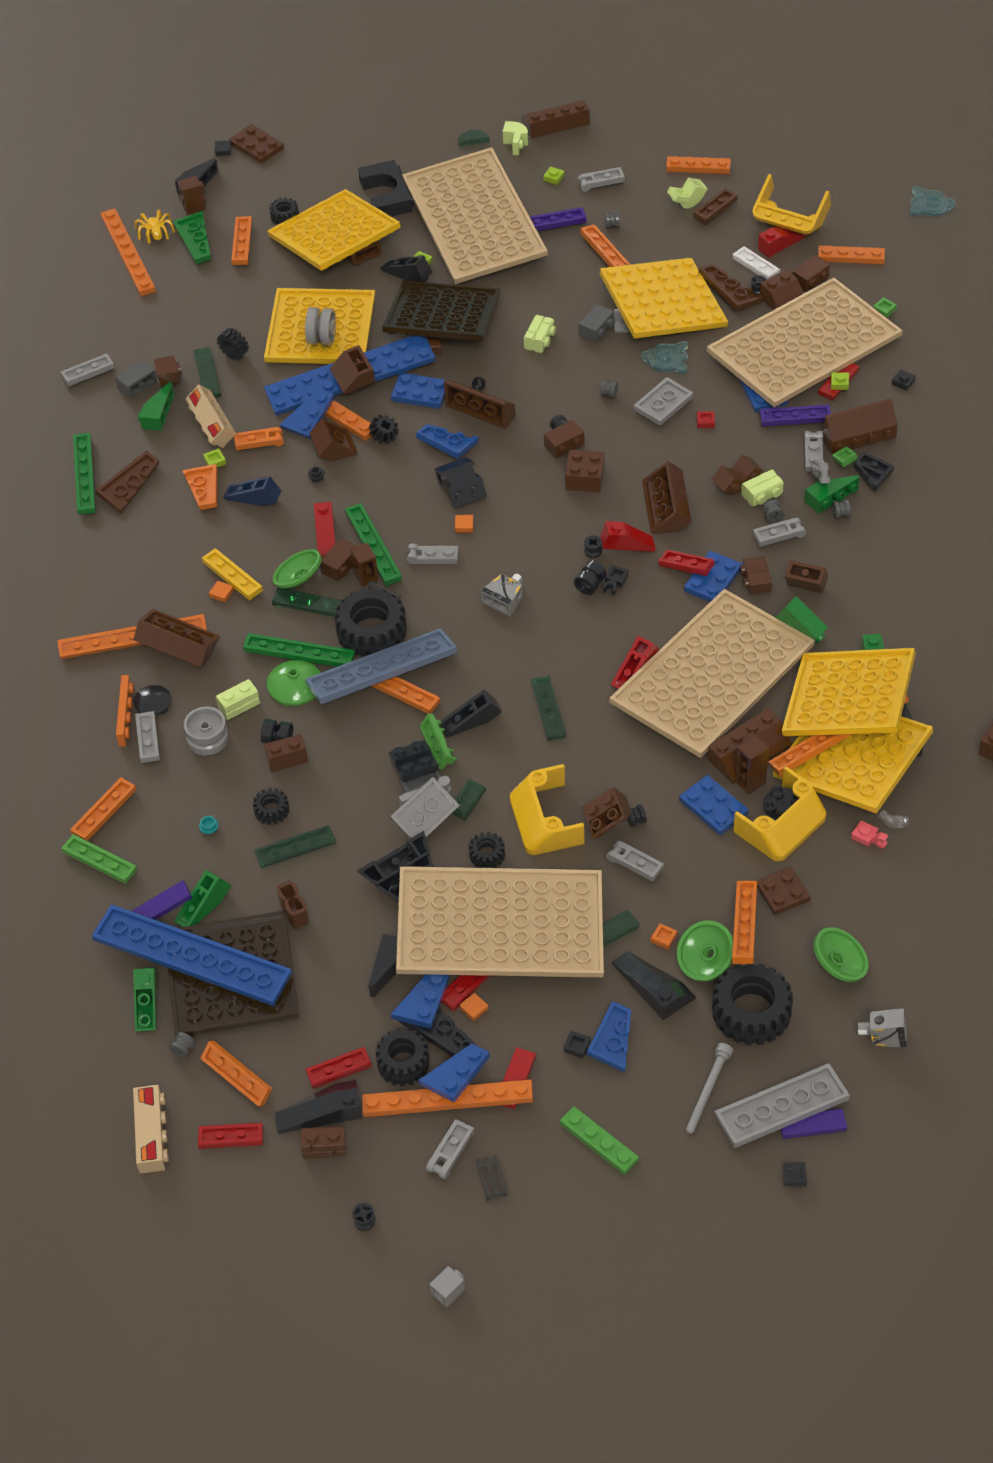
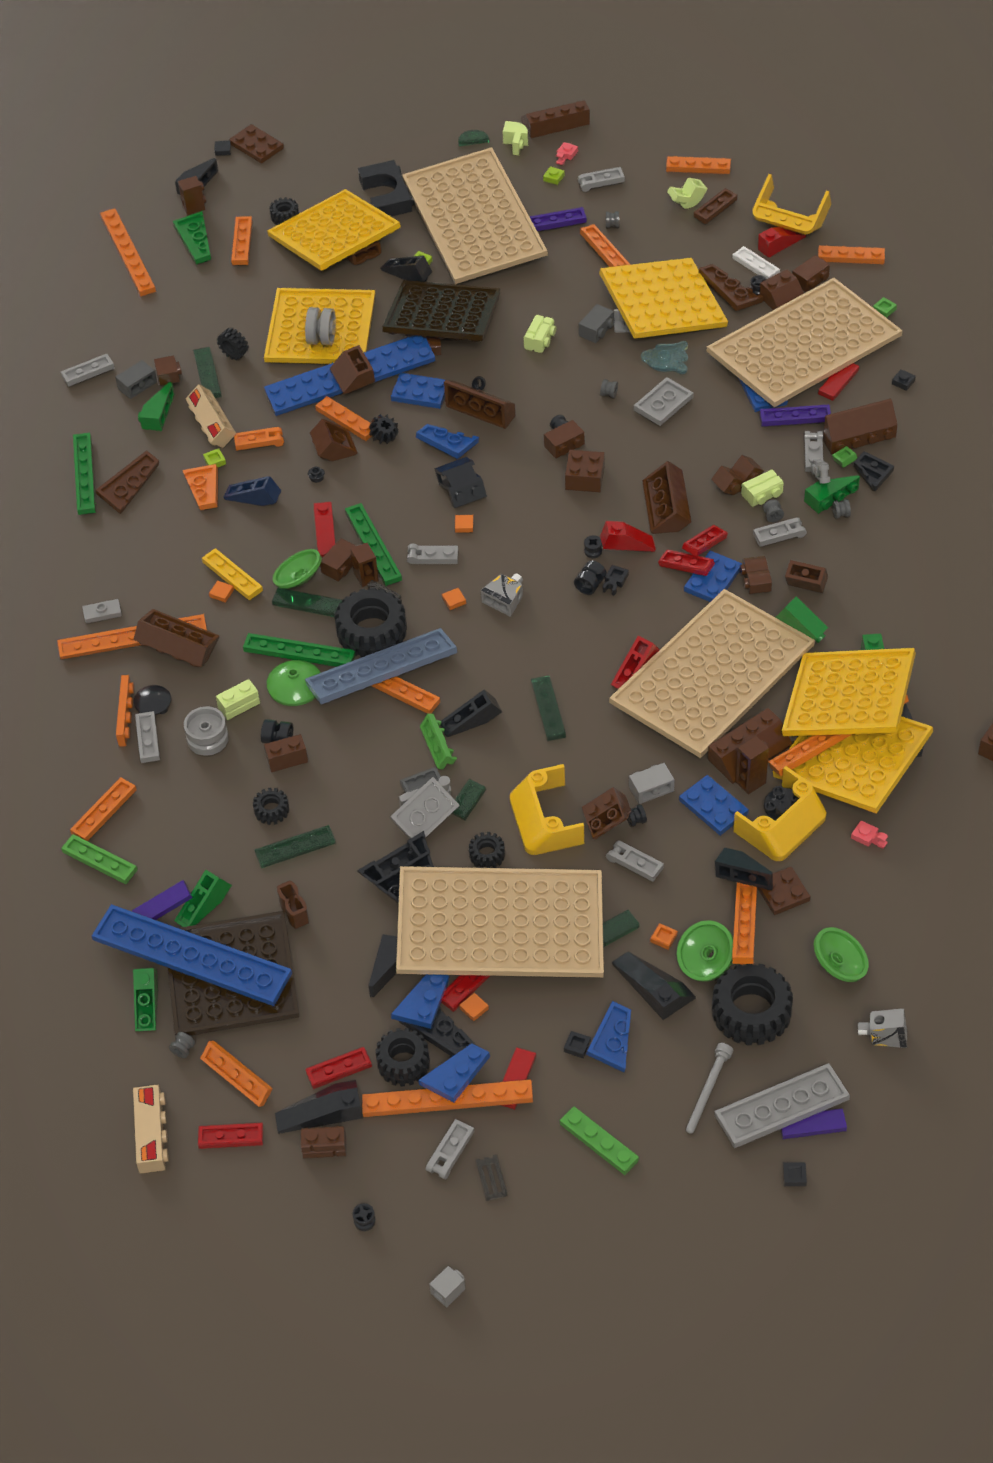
(102, 611): none -> light grey plate
(154, 226): yellow animal -> none
(208, 825): teal plate -> none
(308, 414): blue wing -> none
(413, 760): black plate -> none
(453, 598): none -> orange tile
(566, 151): none -> coral plate
(651, 783): none -> light grey brick
(704, 540): none -> red tile
(705, 419): red tile -> none
(741, 868): none -> black slope
(839, 381): lime plate -> none
(893, 822): clear arm -> none
(930, 202): clear light blue tile -> none

